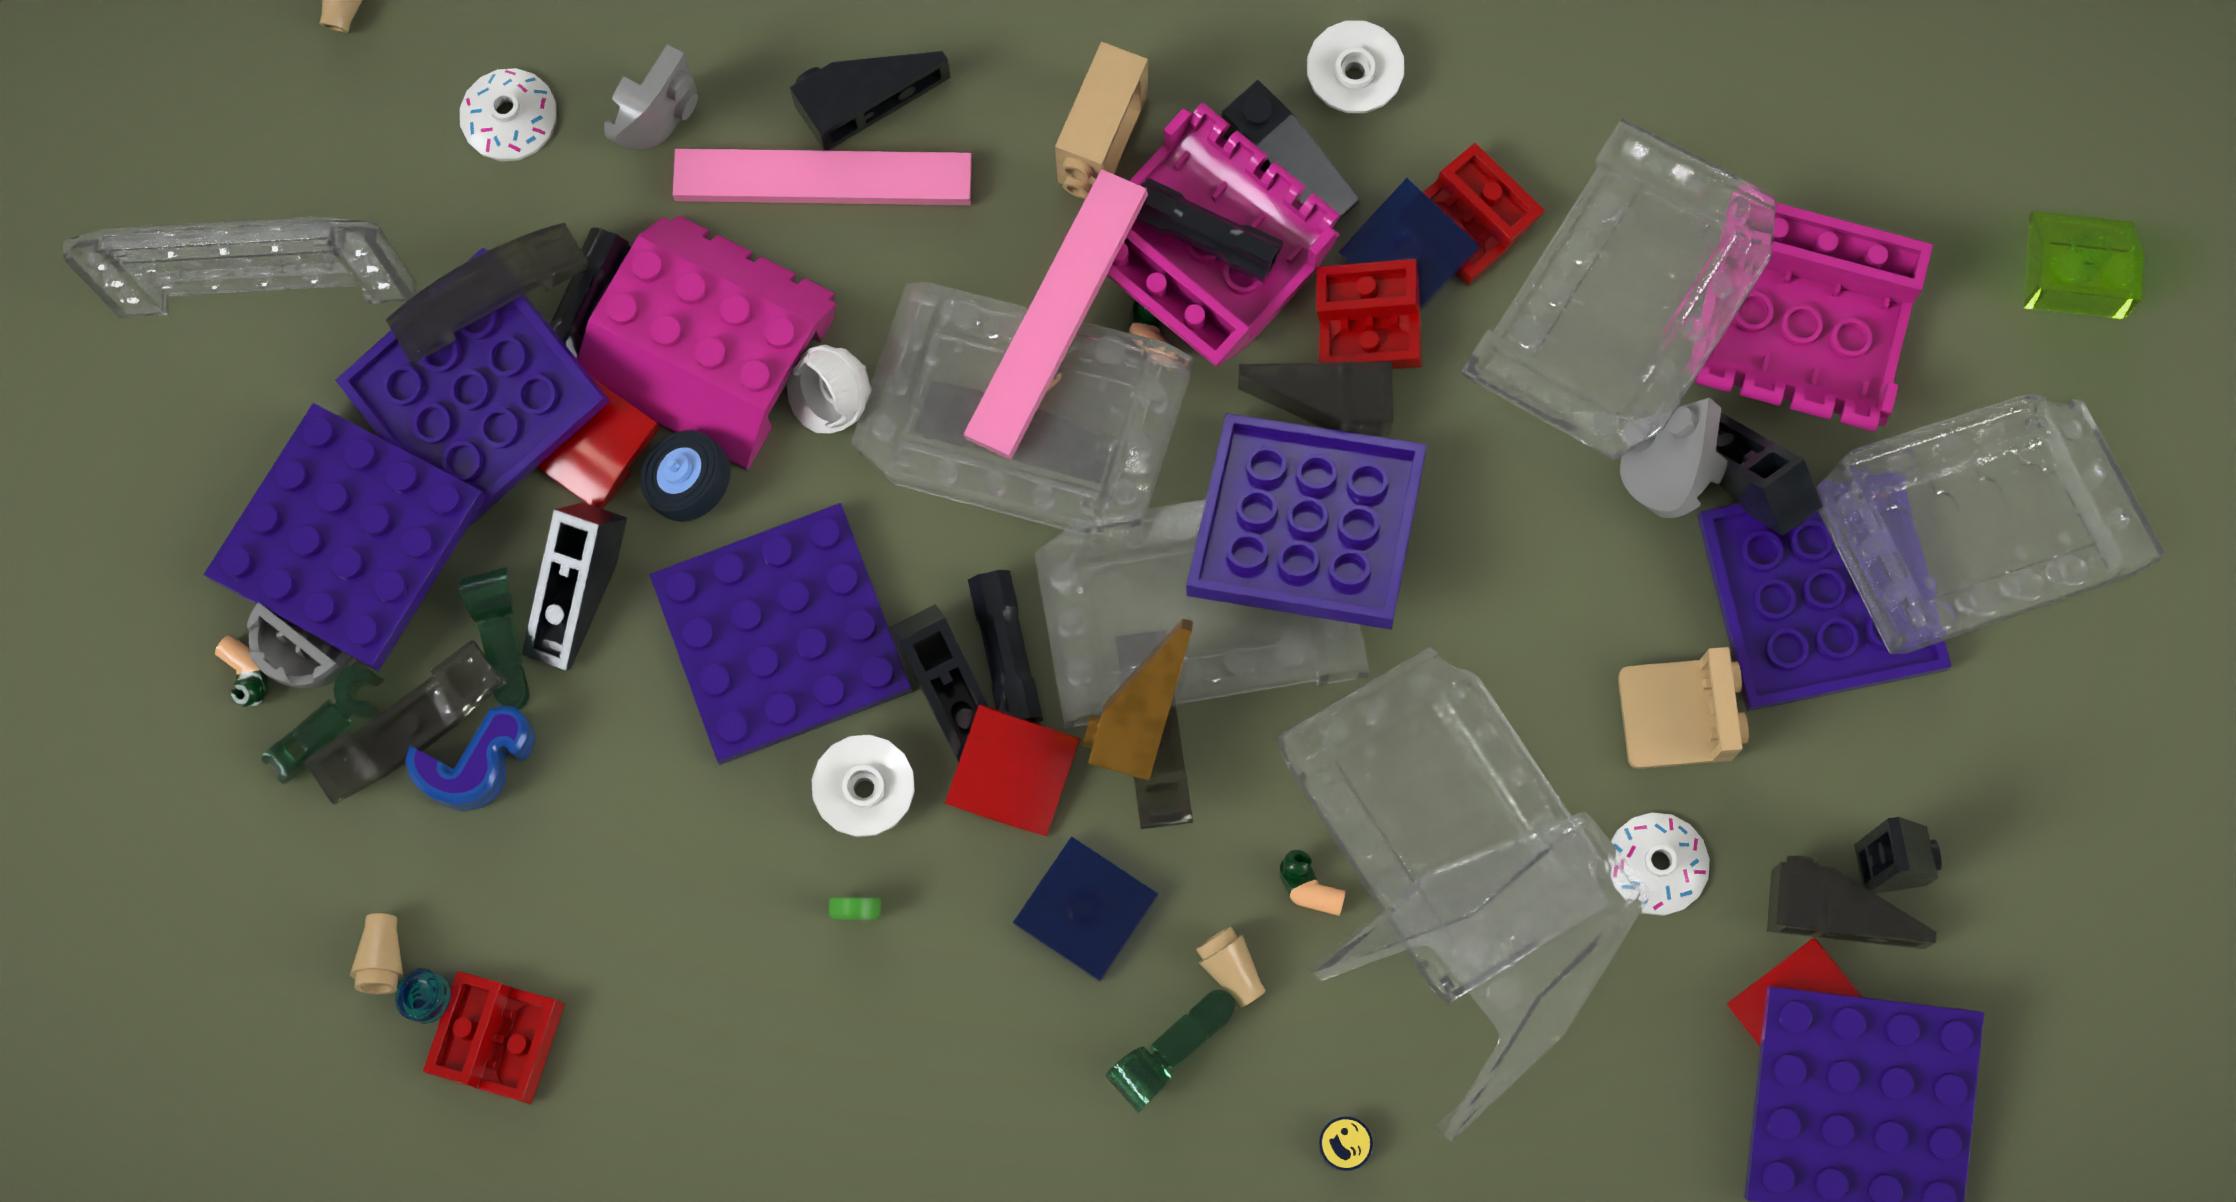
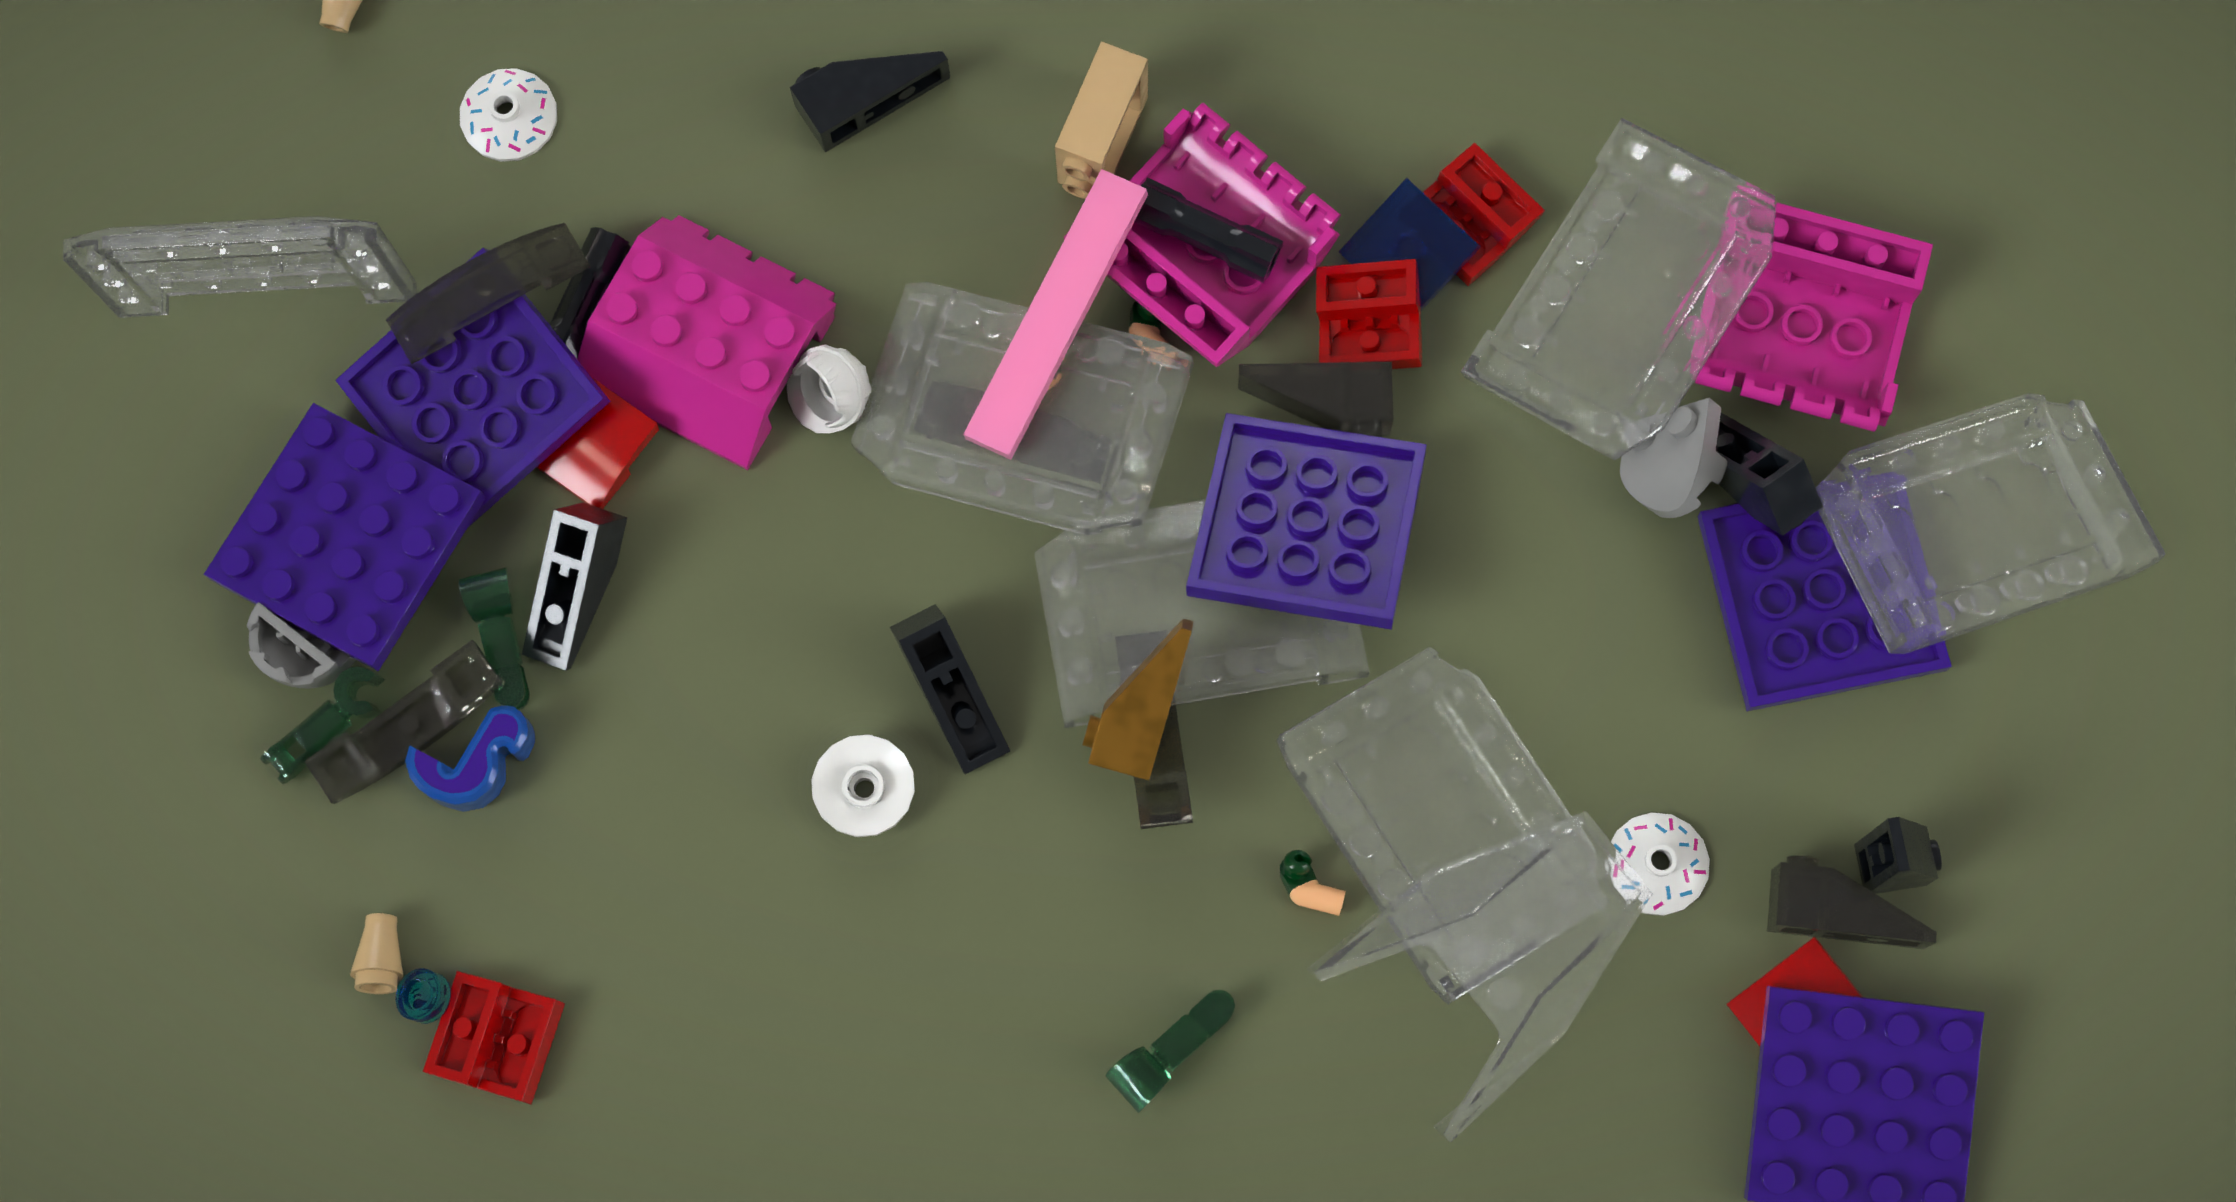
(250, 681): arm -> none
(656, 106): light grey slope -> none
(685, 475): black wheel -> none
(780, 633): dark purple plate -> none
(822, 177): bright pink tile -> none
(855, 908): bright green tile -> none
(1004, 645): black axle -> none
(1012, 770): red slope -> none
(1085, 909): clear blue plate -> none
(1230, 964): tan cone -> none
(1285, 141): black slope -> none
(1345, 1144): light yellow tile -> none
(1360, 47): white dish -> none
(1683, 711): tan bracket -> none
(2083, 265): clear neon green slope -> none

